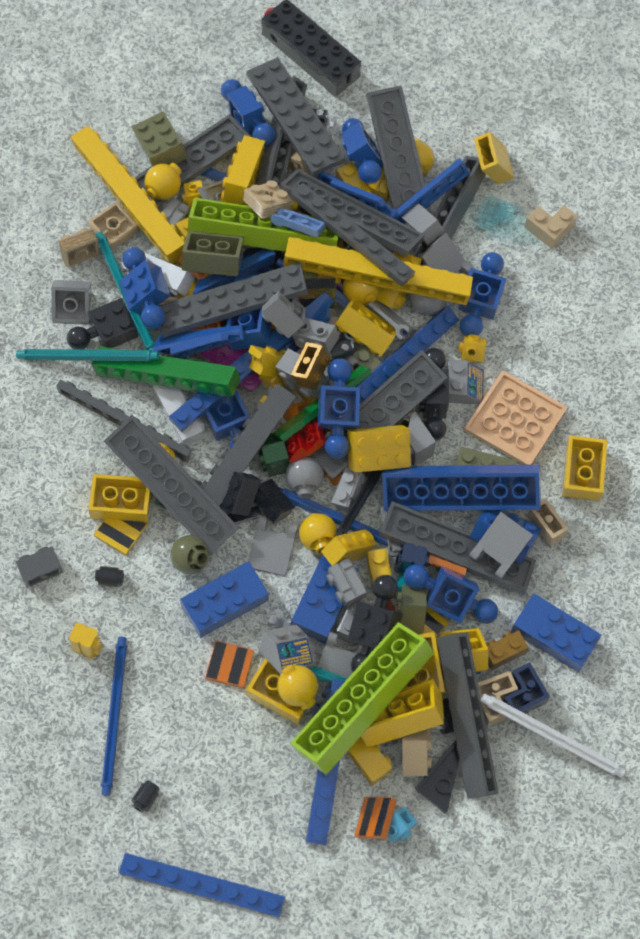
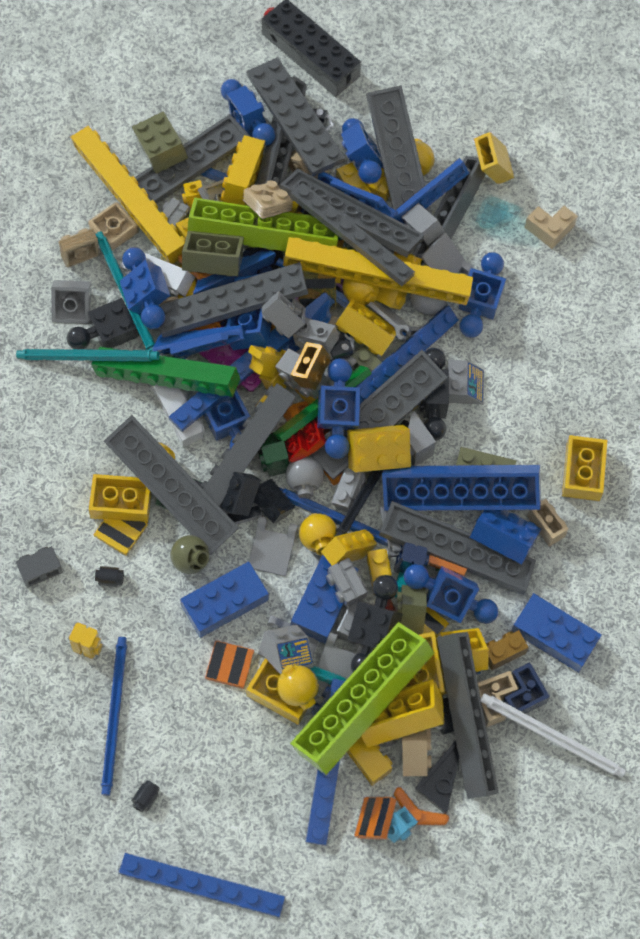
(118, 416): dark grey plate -> none
(163, 181): yellow brick -> none
(298, 222): medium blue hinge -> none
(421, 816): none -> orange piece
(472, 348): yellow brick -> none
(502, 542): light grey flag -> none
(515, 419): light nougat plate -> none

